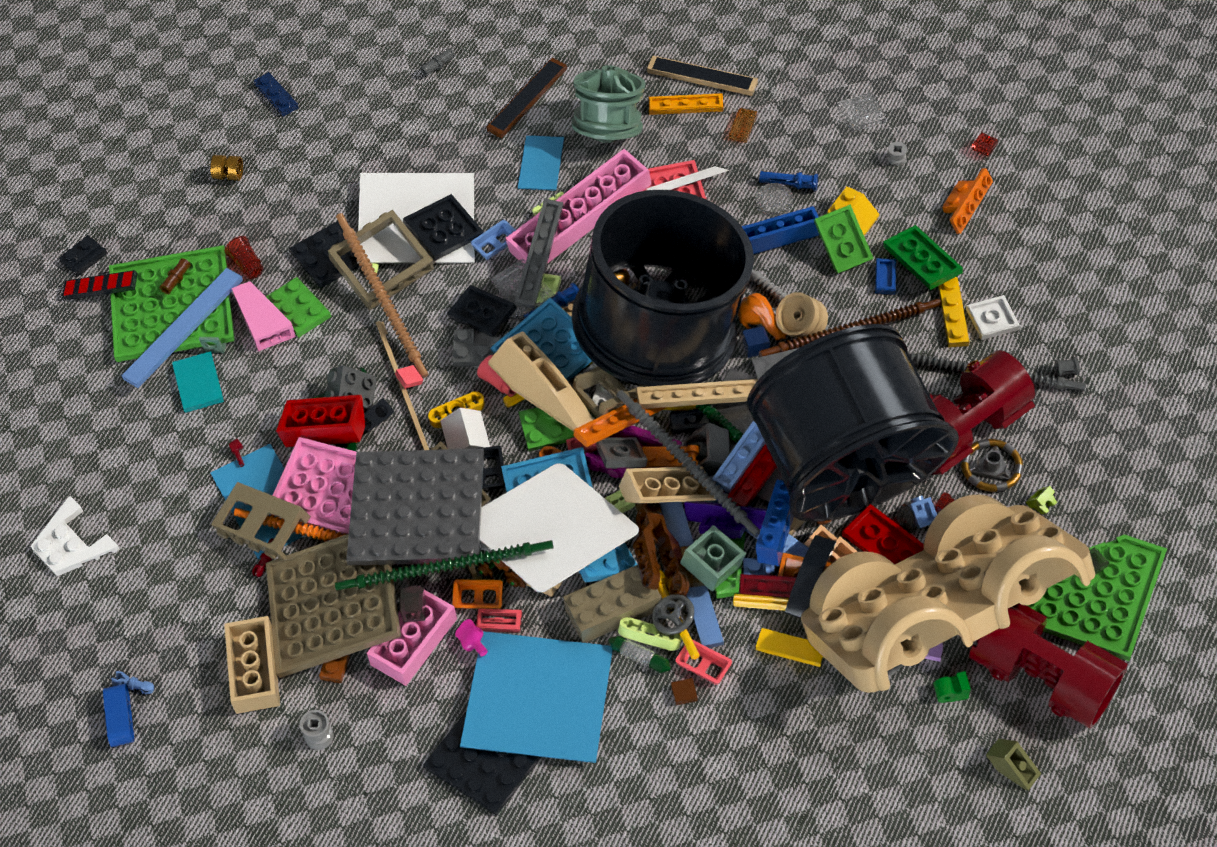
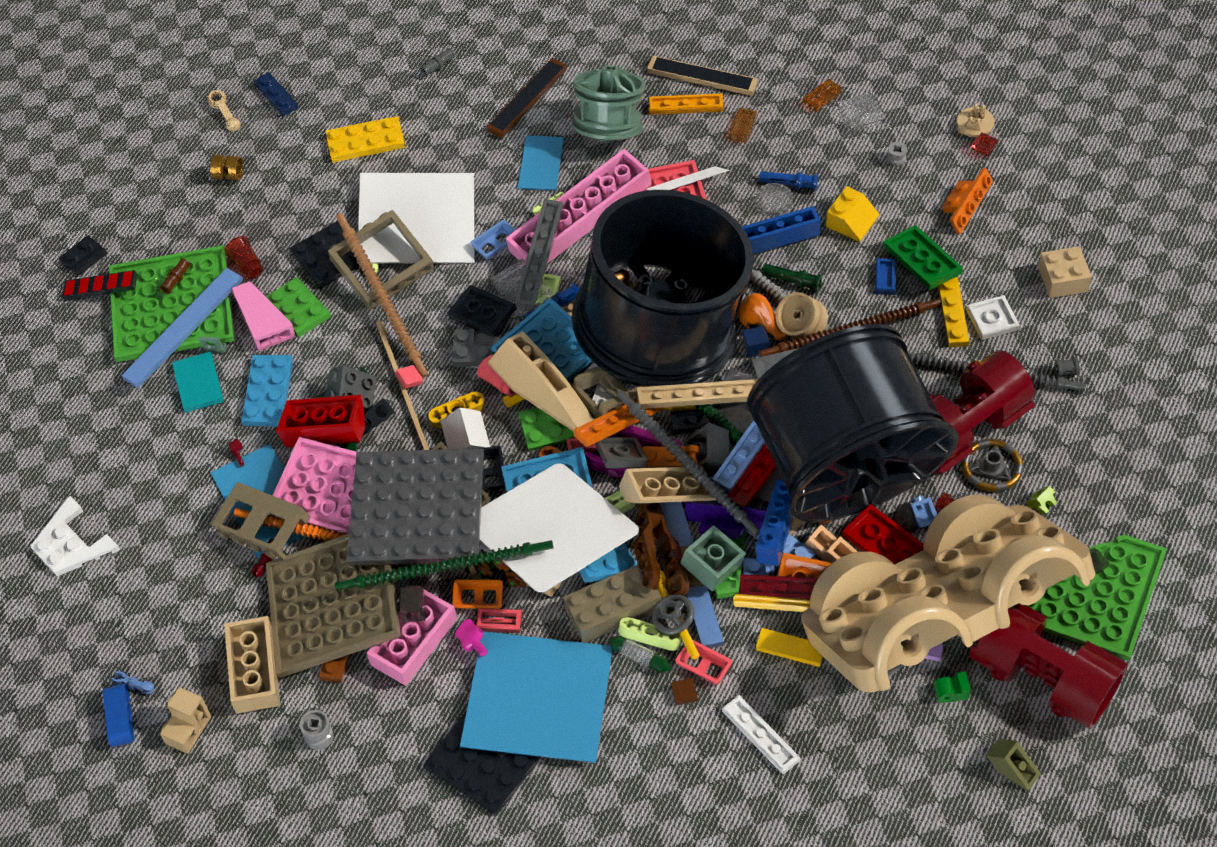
(187, 720): none -> tan brick
(232, 123): none -> tan piece
(267, 389): none -> dark azure plate
(365, 139): none -> yellow plate
(442, 227): black plate -> none
(761, 734): none -> white tile
(800, 278): none -> dark green pin
(810, 570): black slope -> none
(825, 97): none -> clear orange tile
(843, 239): bright green plate -> none
(974, 121): none -> tan plate
(1064, 272): none -> tan brick

